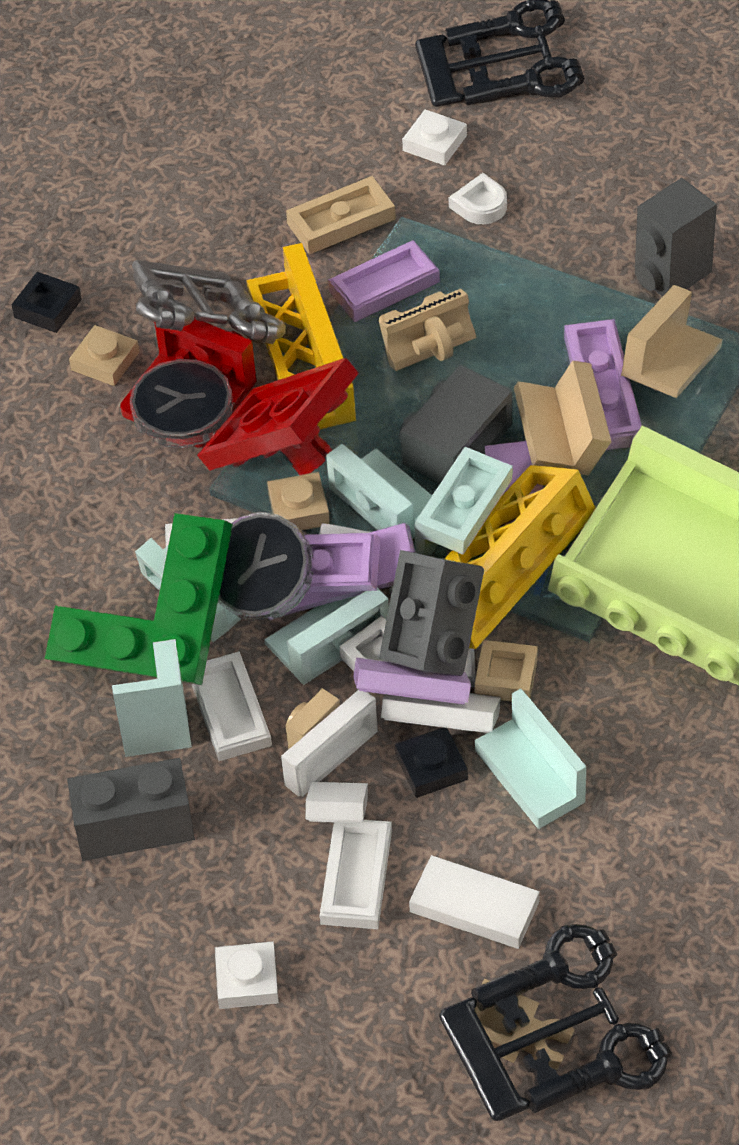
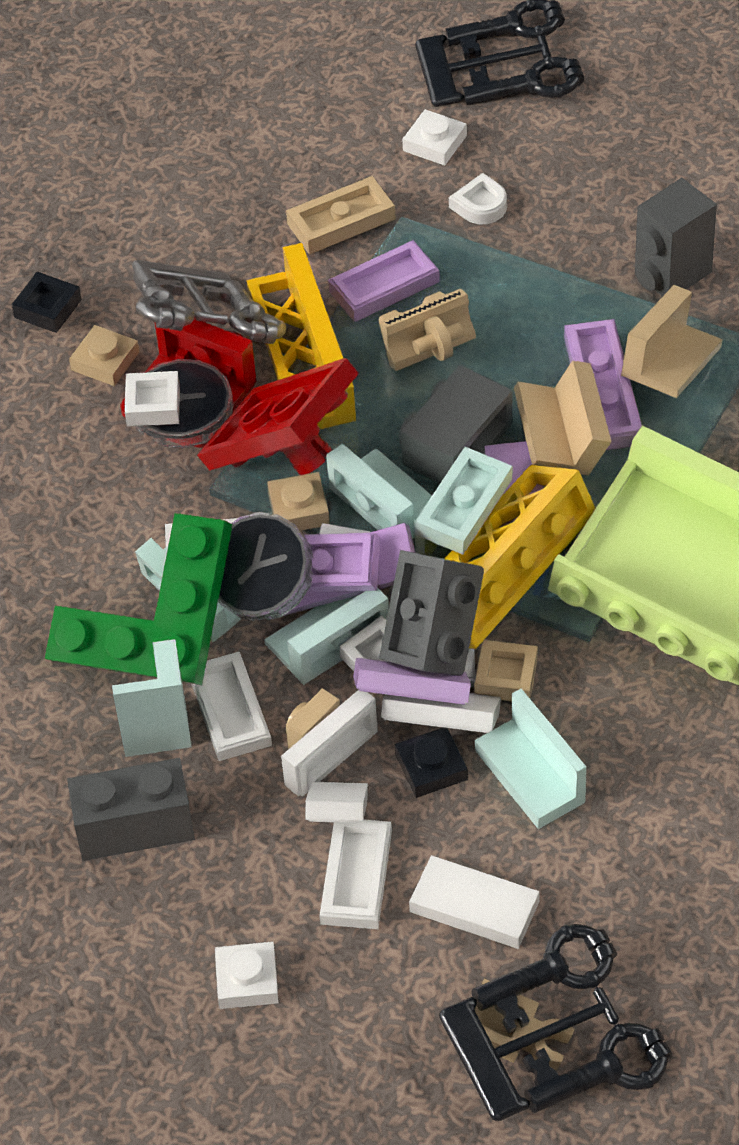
(152, 398): none -> white plate

